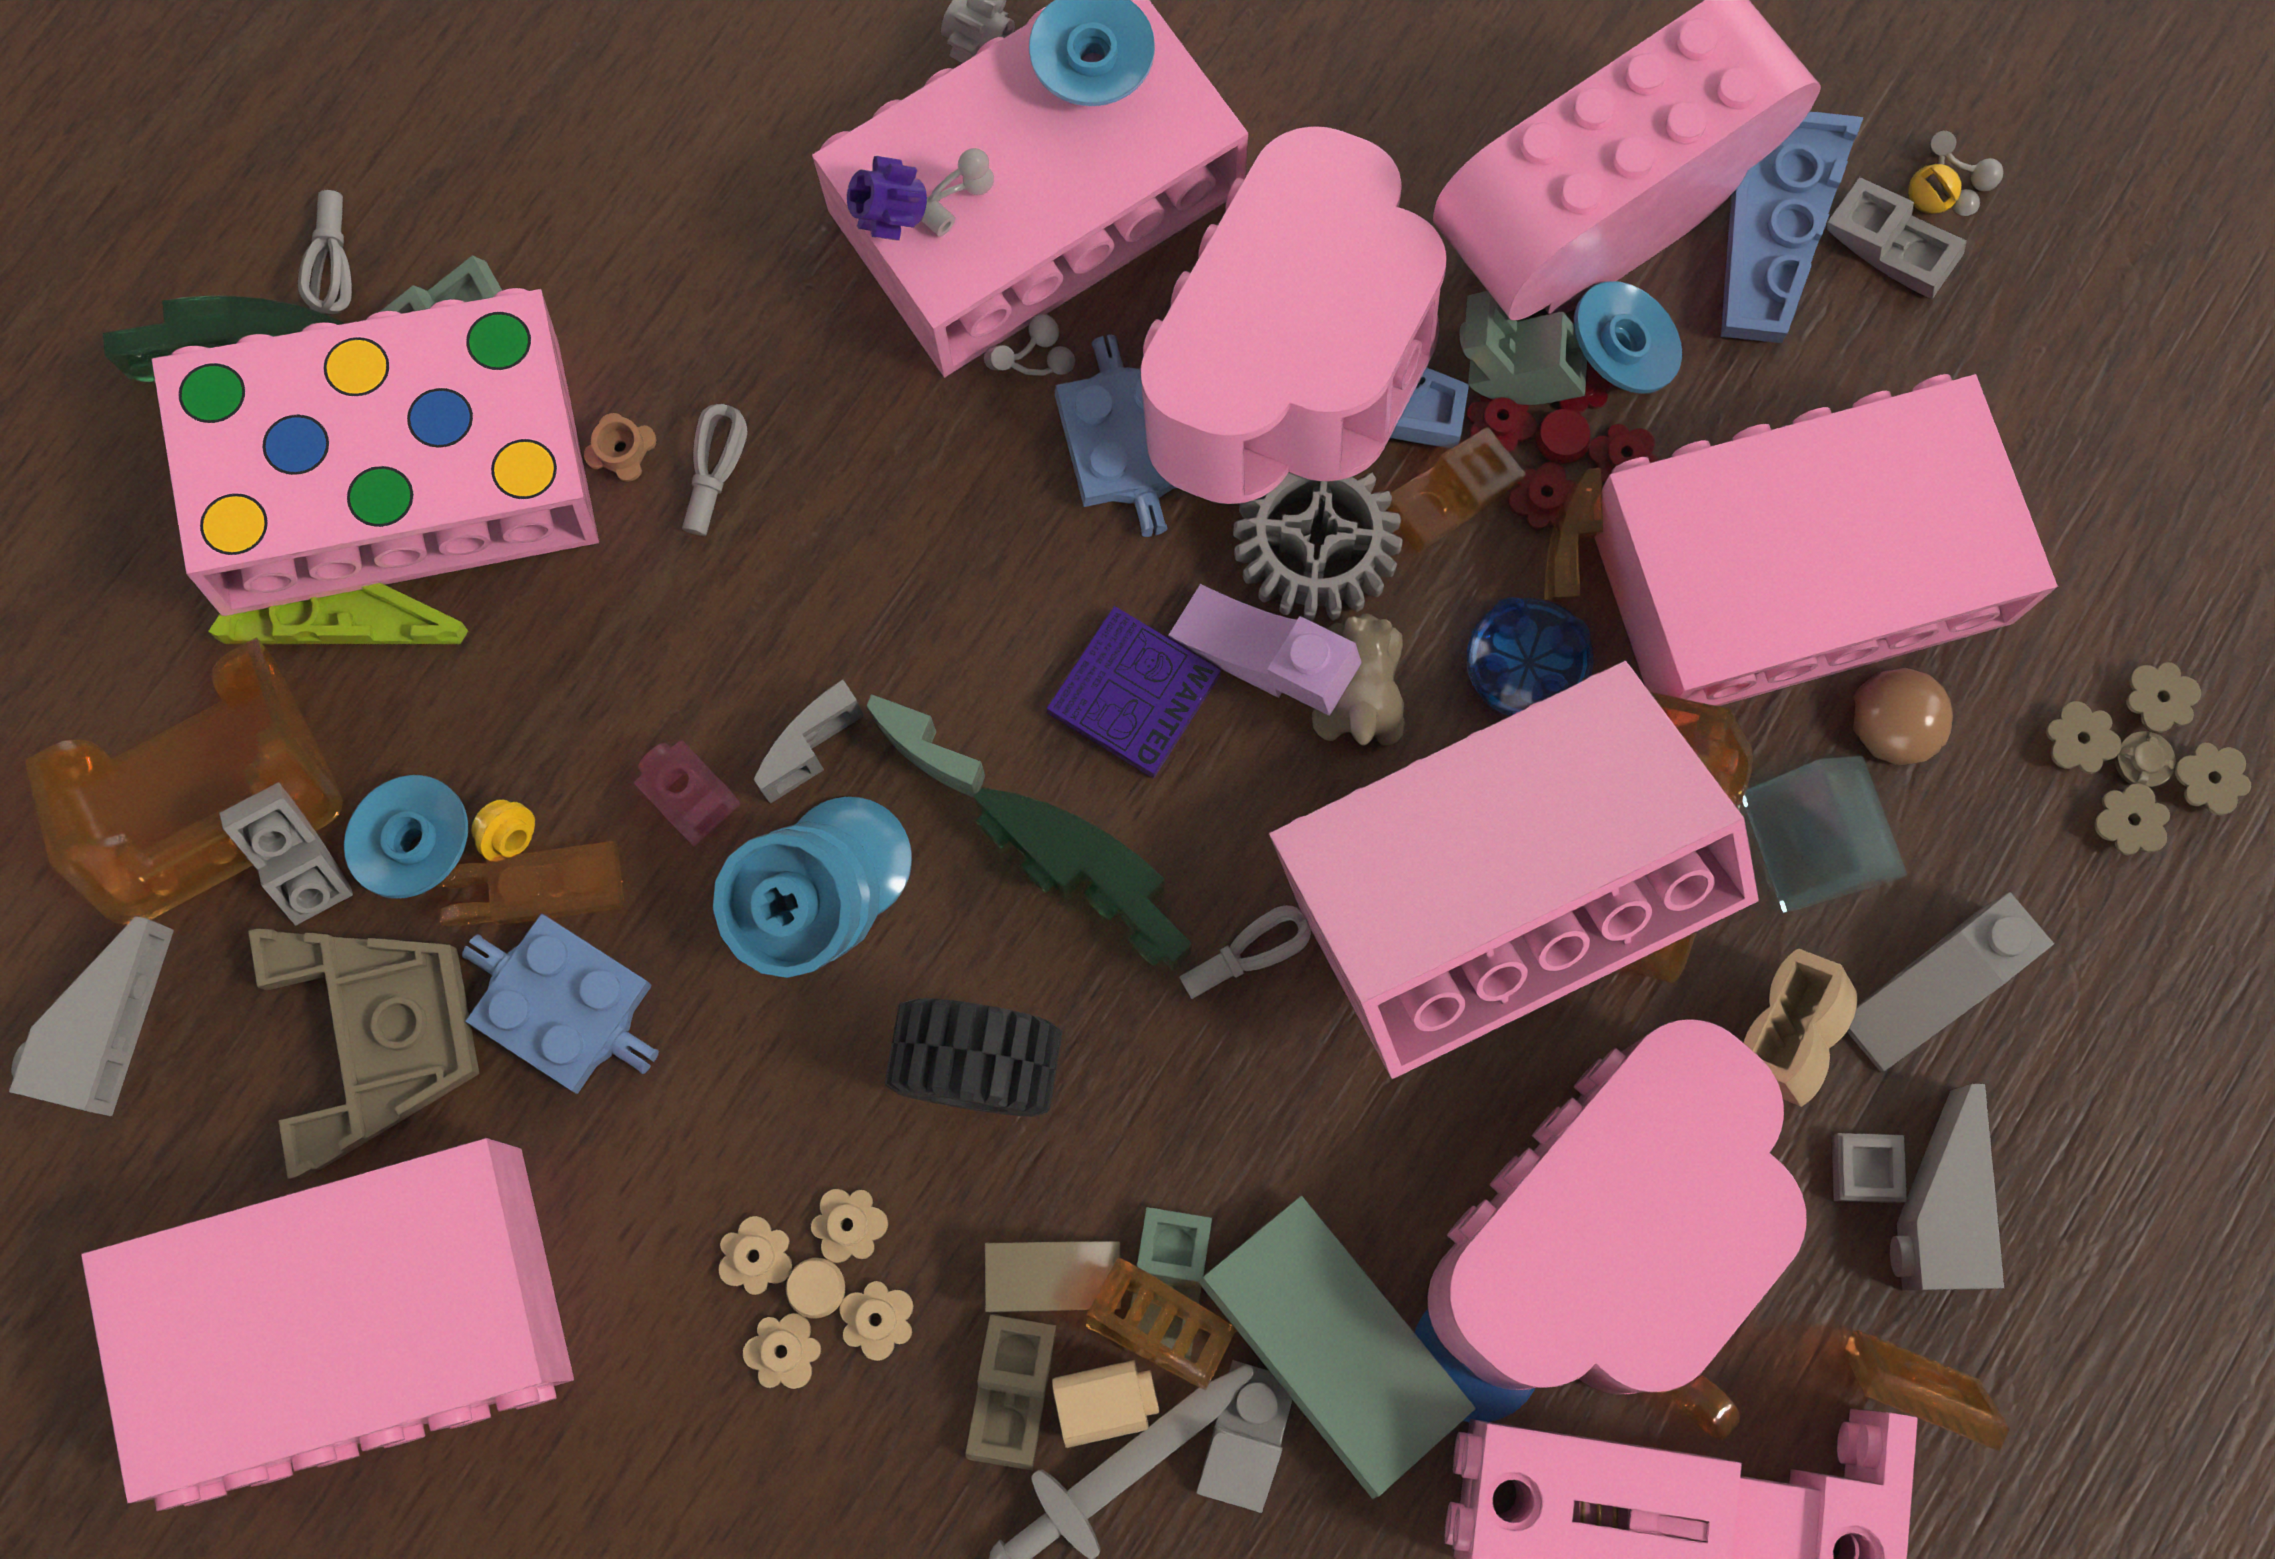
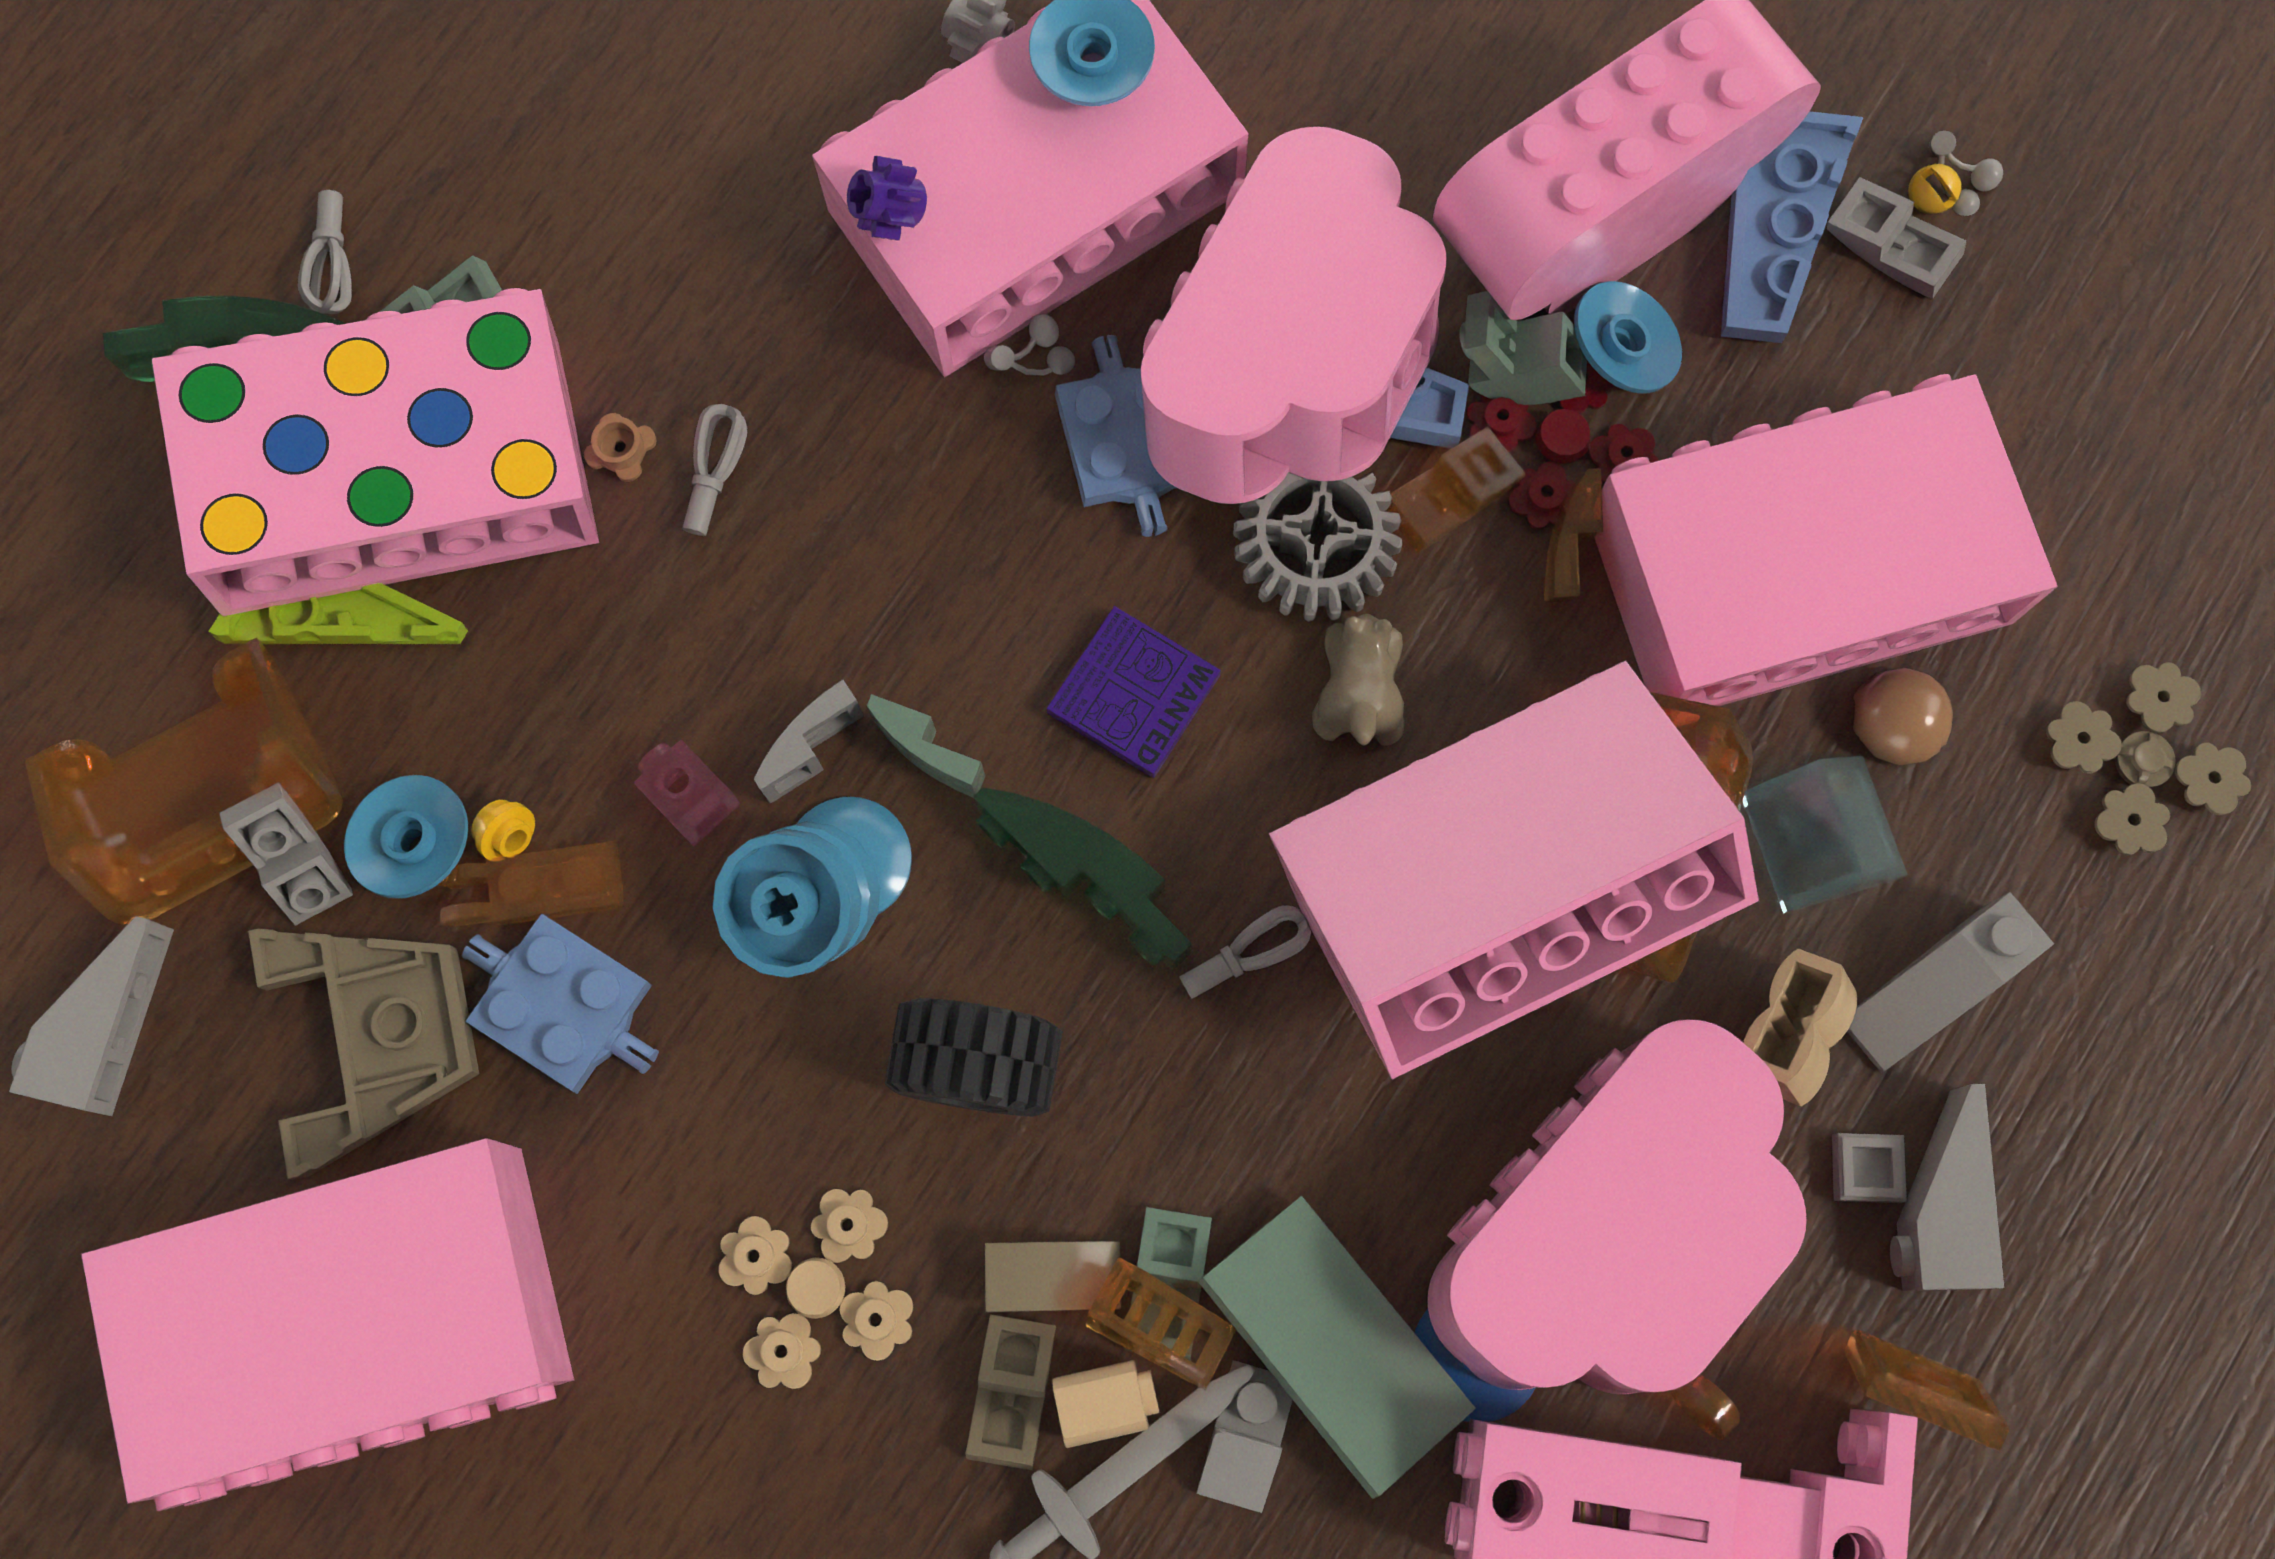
(976, 180): light grey piece -> none
(1268, 649): lavender slope -> none
(1527, 653): clear blue dish -> none

